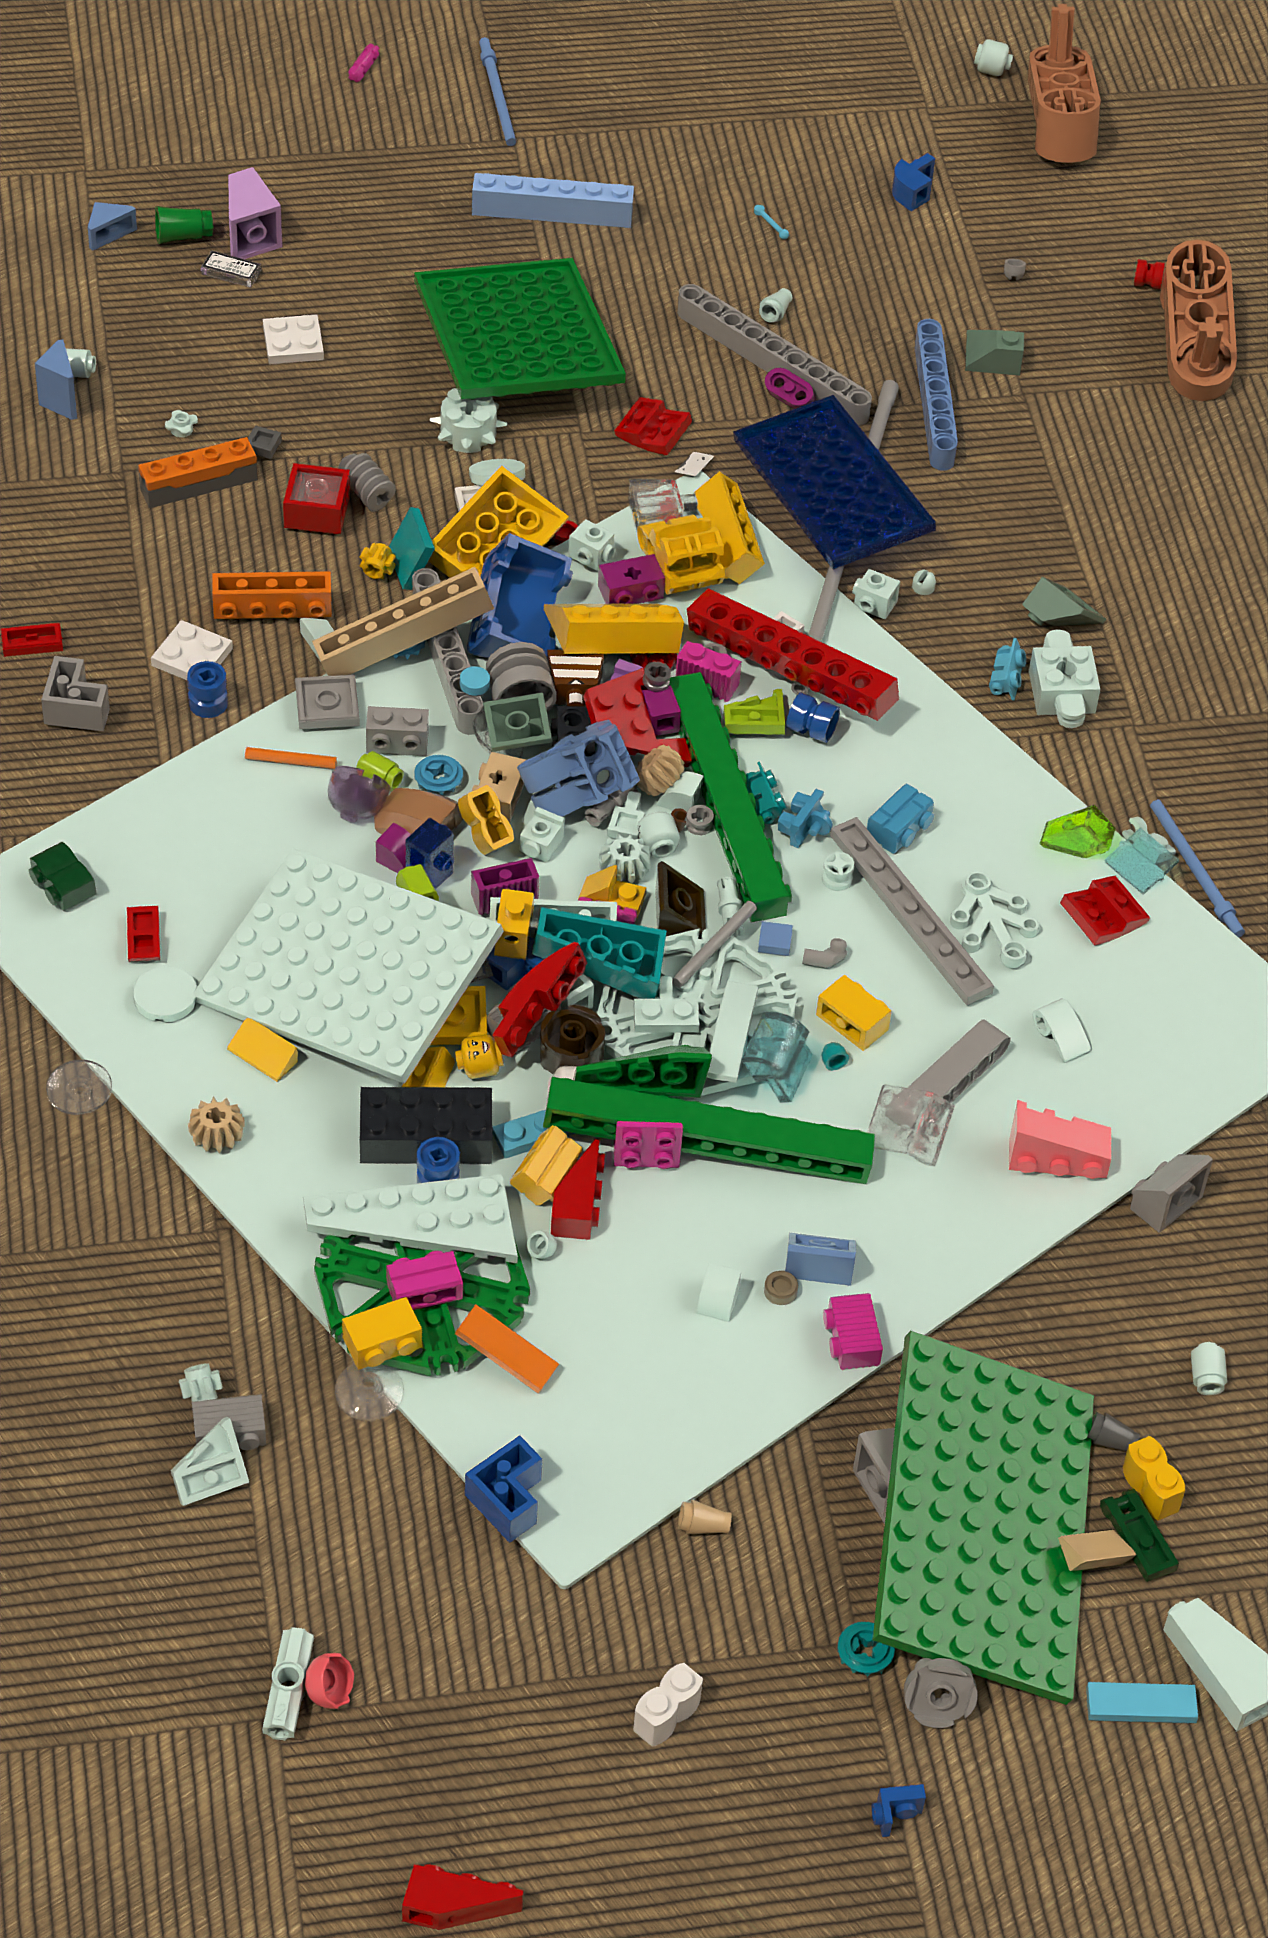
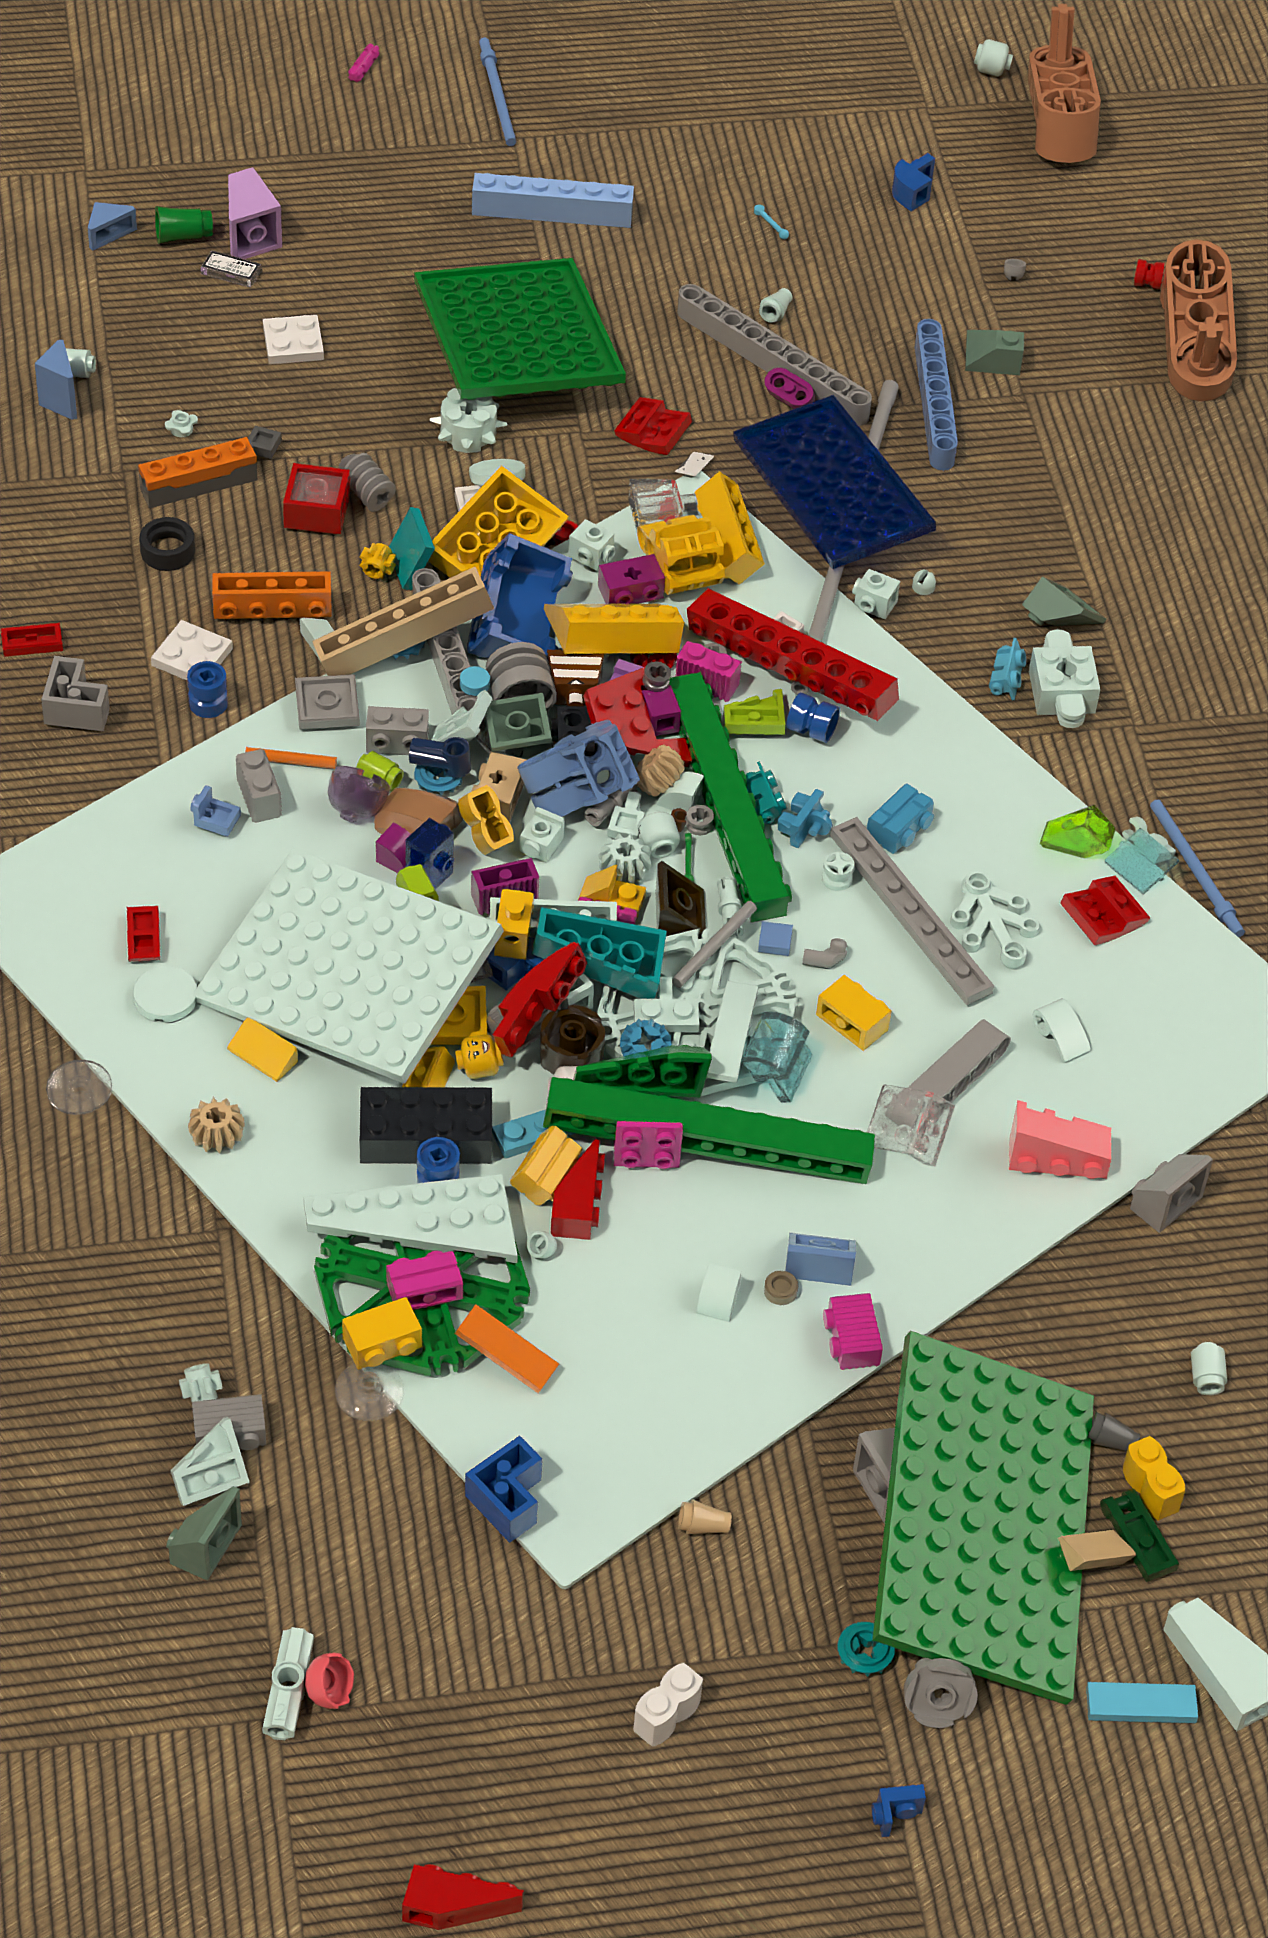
(62, 876): dark green brick -> none
(167, 528): none -> black tyre
(206, 1535): none -> sand green slope
(213, 813): none -> medium blue bracket
(258, 785): none -> light grey brick
(449, 755): none -> dark blue piece
(463, 722): none -> light aqua wing
(651, 1029): none -> dark azure gear
(688, 855): none -> green hinge
(834, 1056): teal hinge -> none

